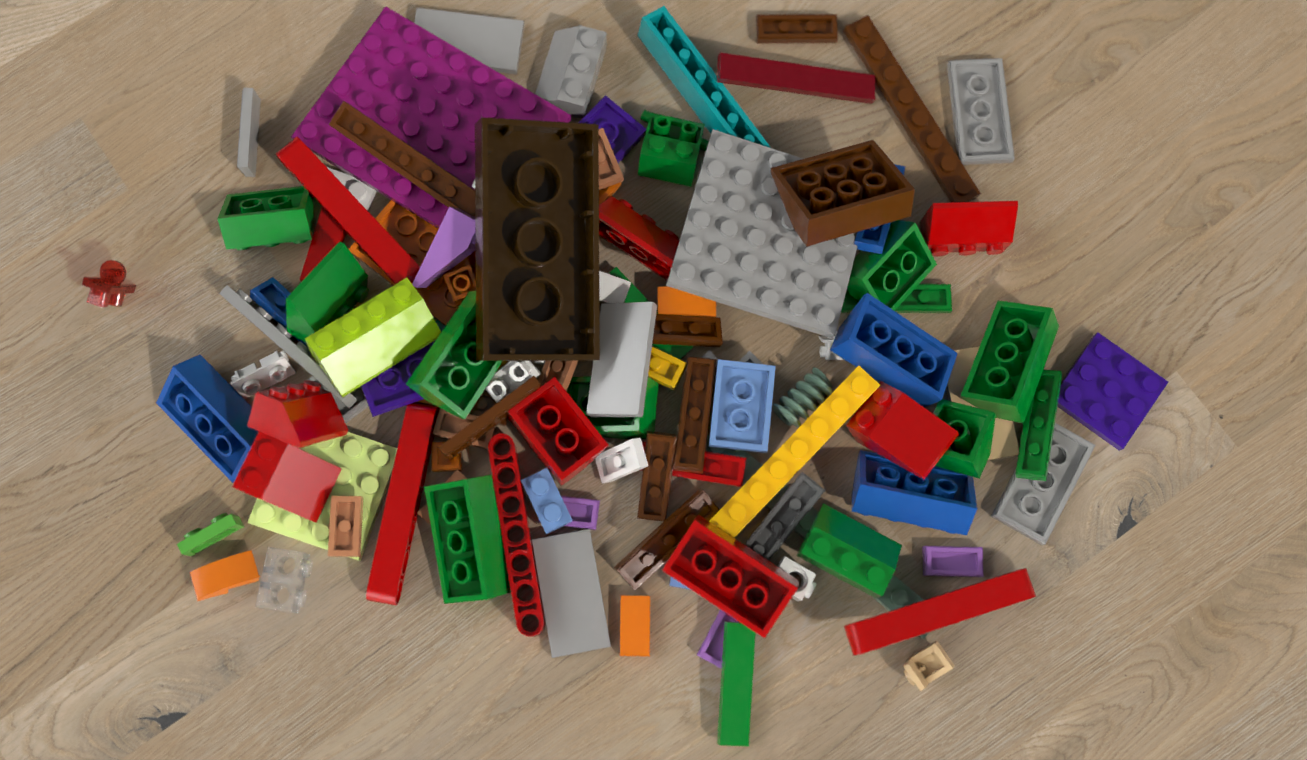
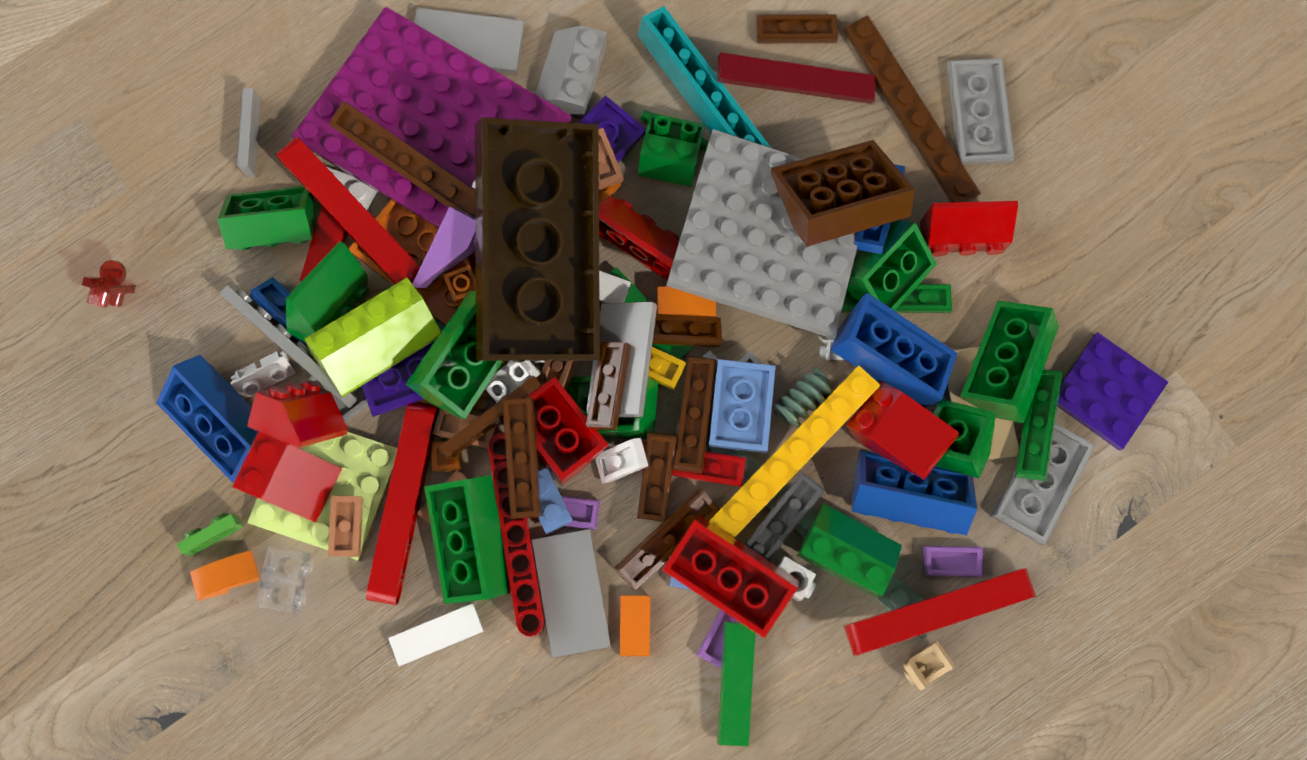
(436, 634): none -> white tile
(522, 457): none -> reddish brown tile
(608, 386): none -> reddish brown tile

